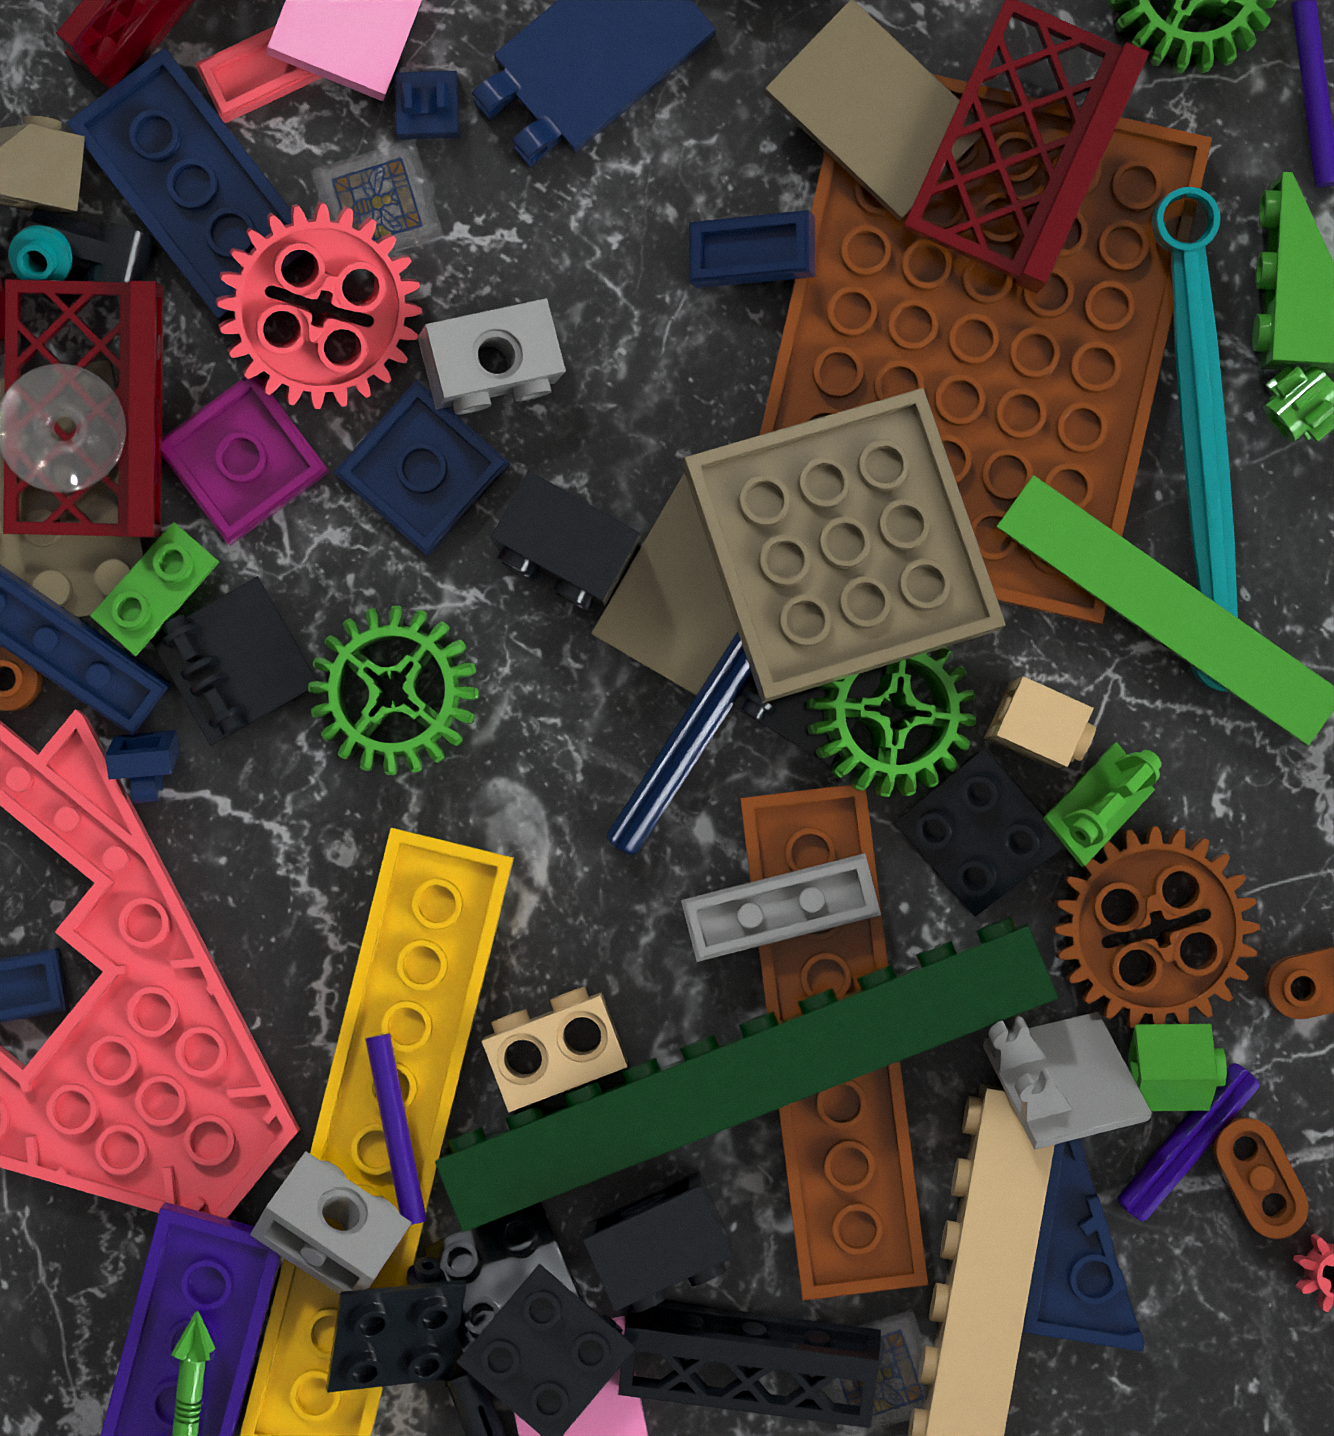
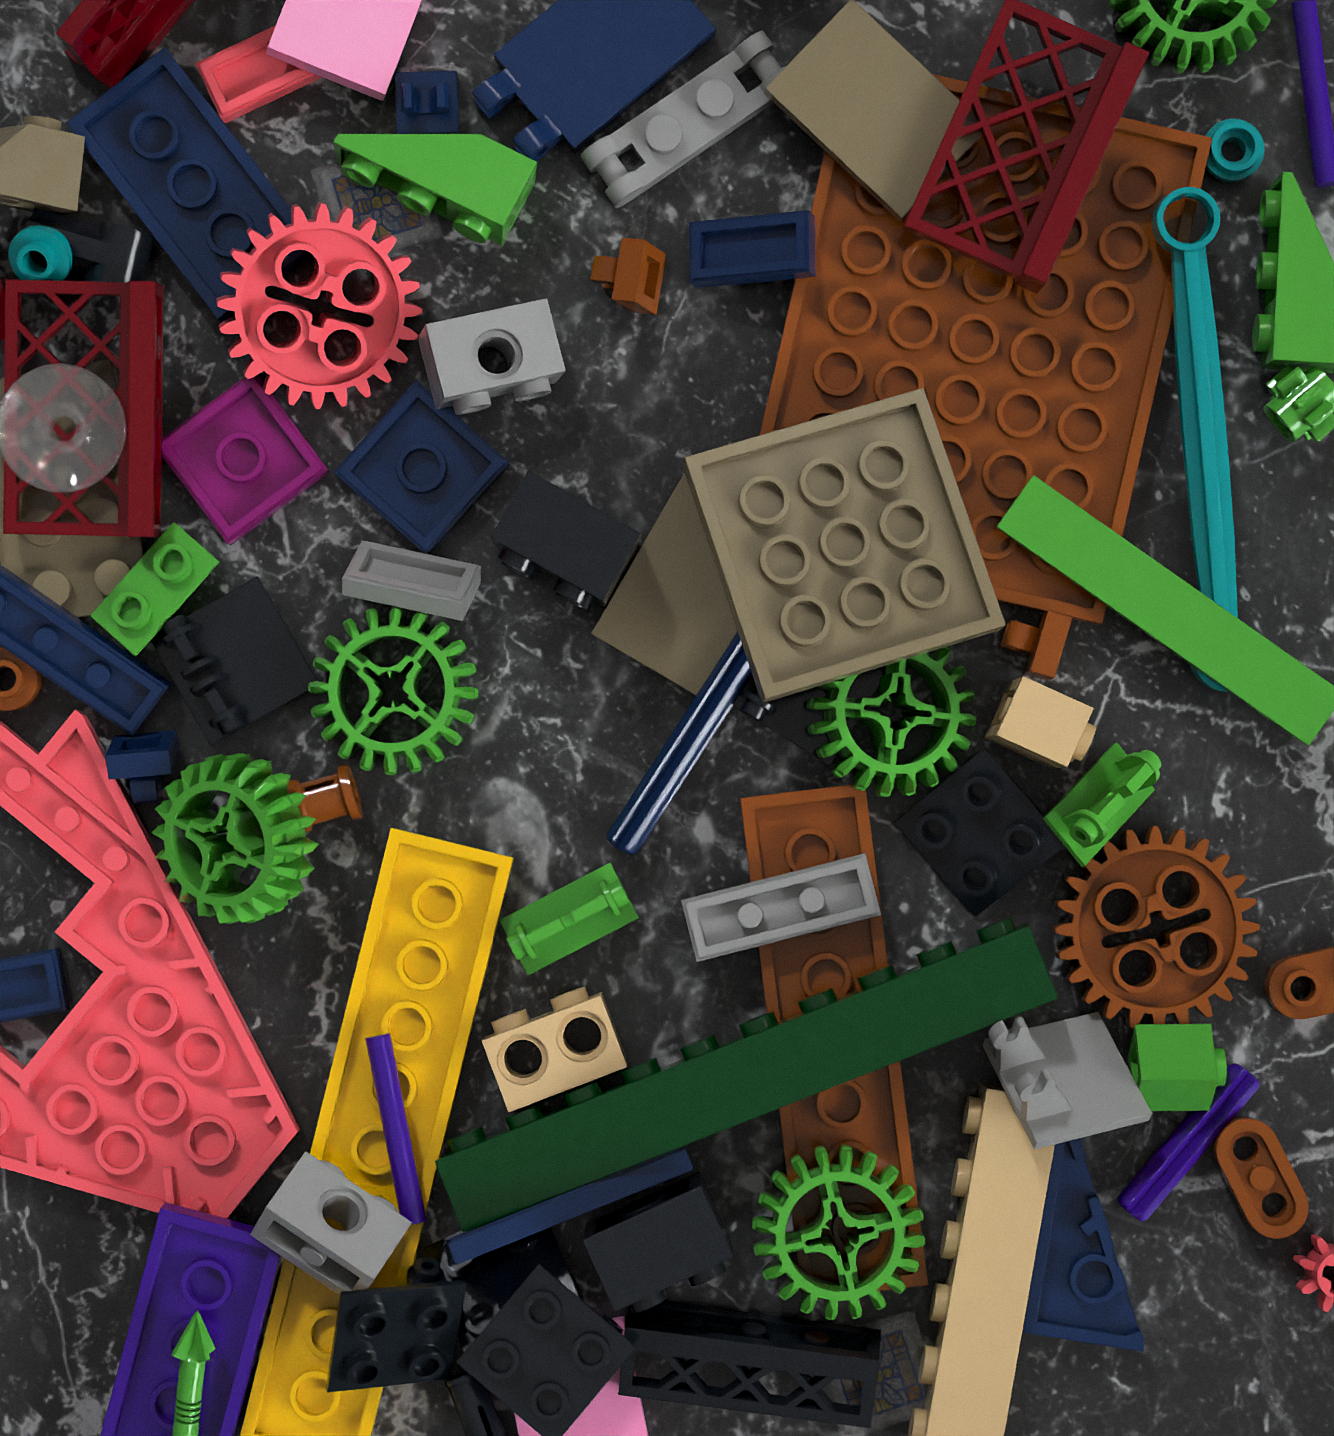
(255, 829): none -> bright green gear
(329, 796): none -> dark orange bush
(411, 580): none -> light grey tile
(453, 175): none -> bright green slope
(566, 1206): none -> dark blue tile
(568, 919): none -> bright green hinge
(632, 276): none -> dark orange tile
(685, 121): none -> light grey plate
(809, 1238): none -> bright green gear
(1041, 644): none -> dark orange tile
(1248, 140): none -> teal plate

